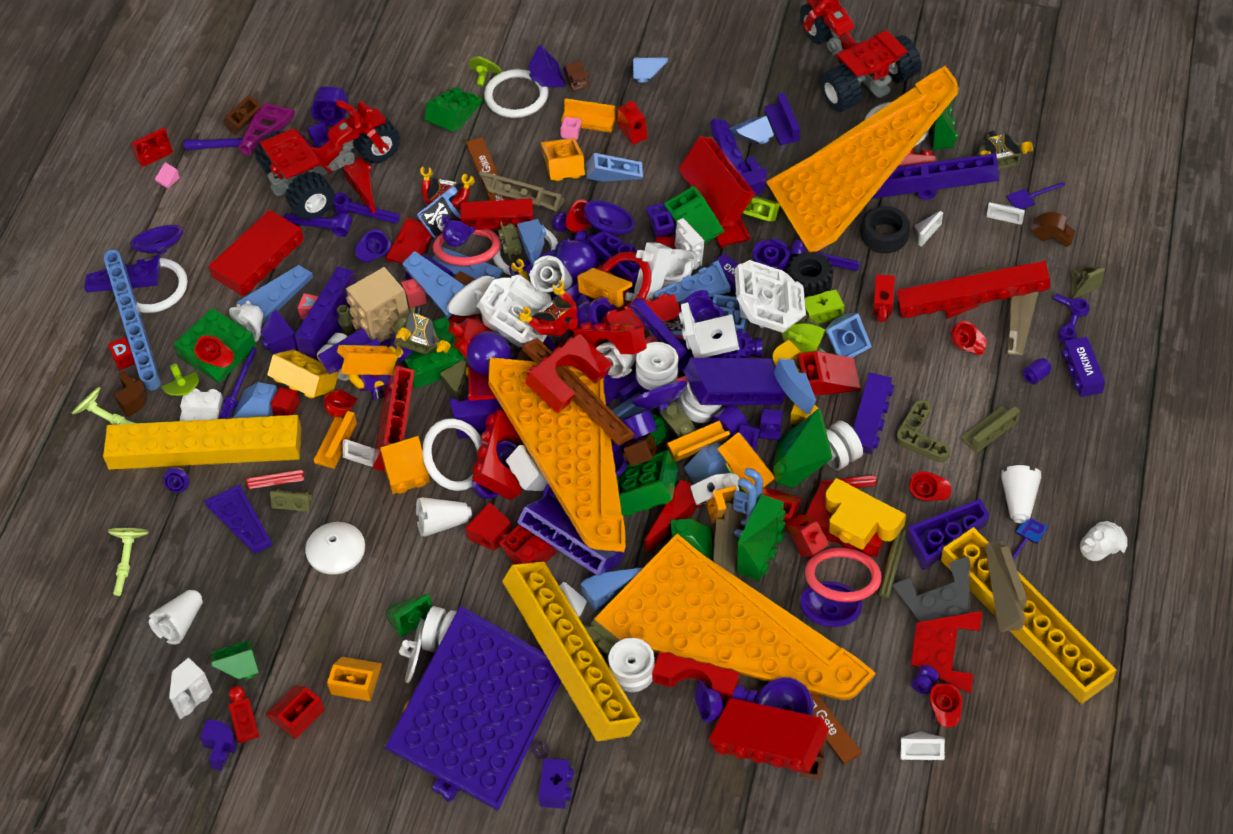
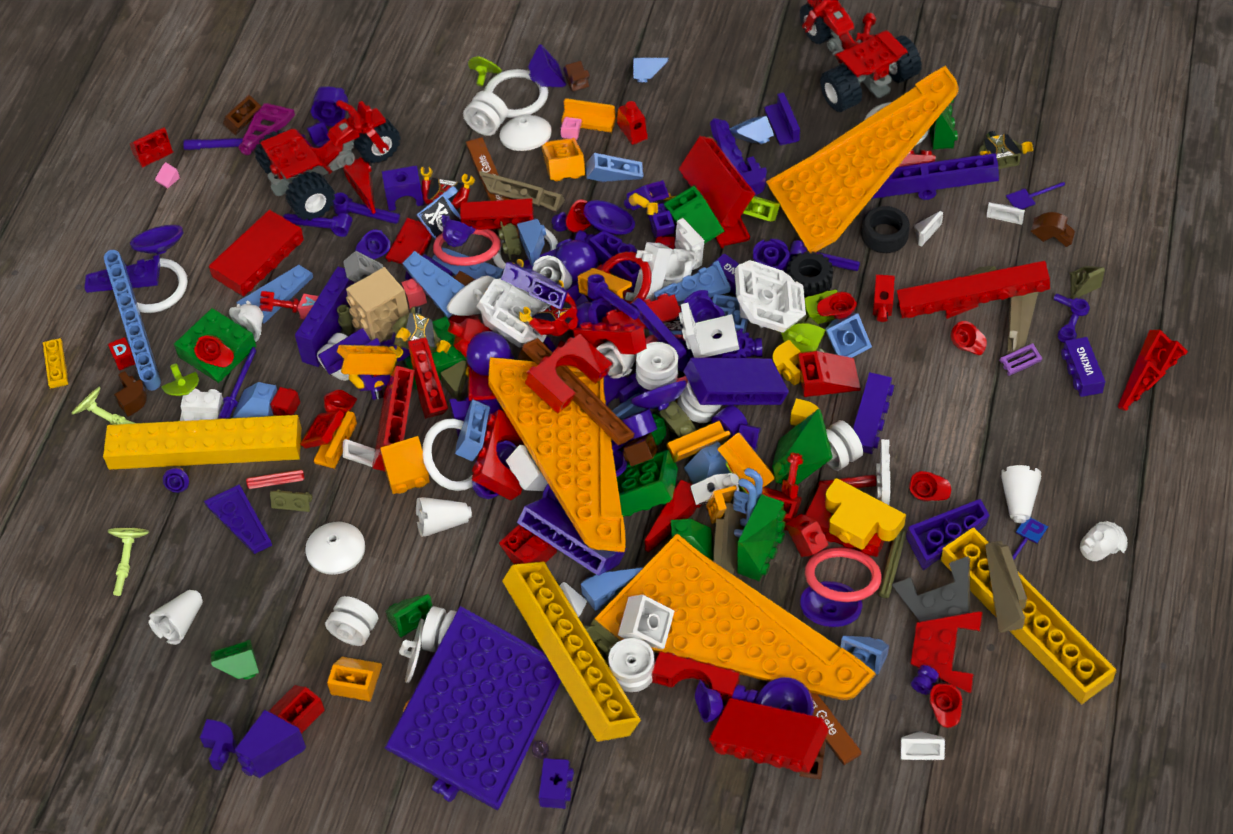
(55, 363): none -> yellow tile
(188, 688): white slope -> none
(242, 715): red plate -> none
(268, 745): none -> dark purple slope
(270, 301): none -> red hinge
(278, 335): dark purple slope -> none
(302, 373): yellow brick -> none
(322, 429): none -> red plate
(351, 621): none -> white wheel
(360, 266): none -> light grey brick
(402, 183): none -> dark purple piece
(427, 379): none -> red slope
(452, 108): green slope -> none
(473, 431): none -> medium blue slope
(485, 113): none -> white wheel
(488, 528): red torso -> none
(525, 133): none -> white dish
(536, 284): none -> slope
(599, 289): none -> dark purple axle
(646, 621): none -> white slope
(647, 197): none -> dark purple torso
(771, 424): dark purple brick -> none
(789, 486): none -> red hinge
(795, 384): medium blue slope -> none
(838, 304): none -> red piece
(869, 20): none -> red hinge
(869, 650): none -> medium blue slope
(883, 473): none -> white wing
(914, 433): olive beam -> none
(990, 428): olive panel -> none
(1004, 359): none -> medium lavender tile
(1037, 370): dark purple brick -> none
(1154, 359): none -> red wedge

